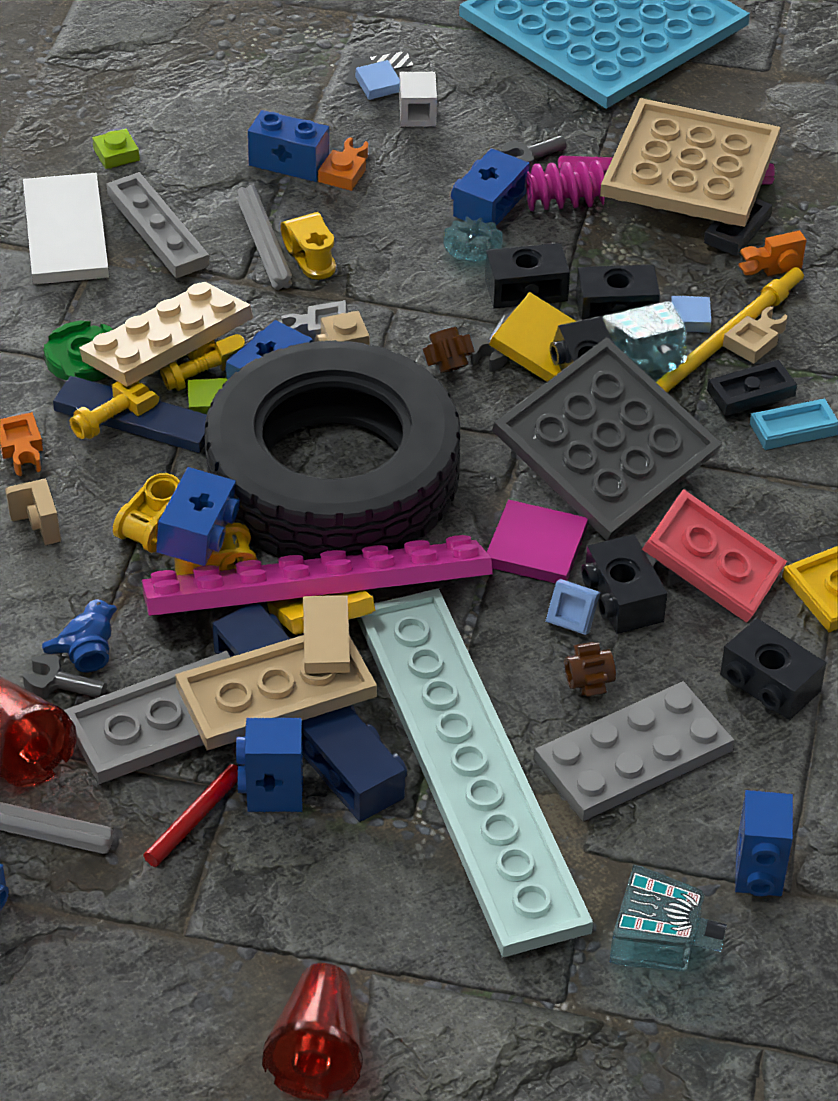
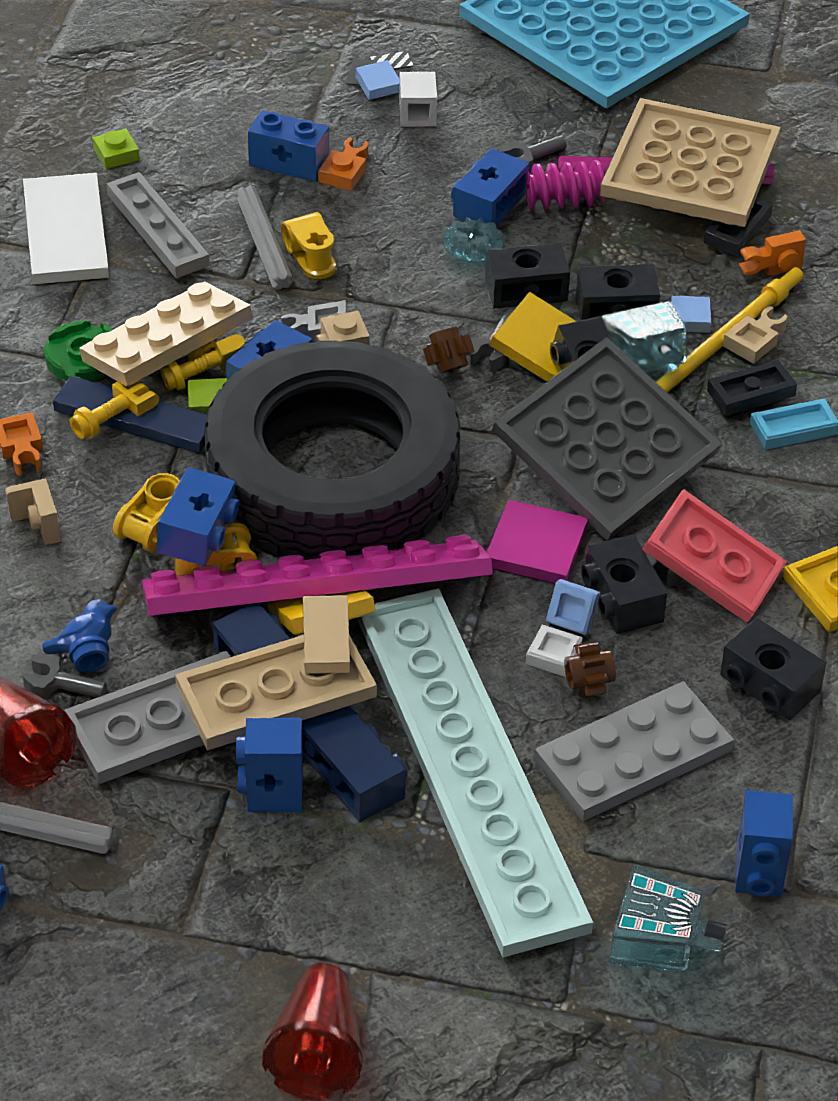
(192, 816): red bar -> none
(551, 648): none -> white tile

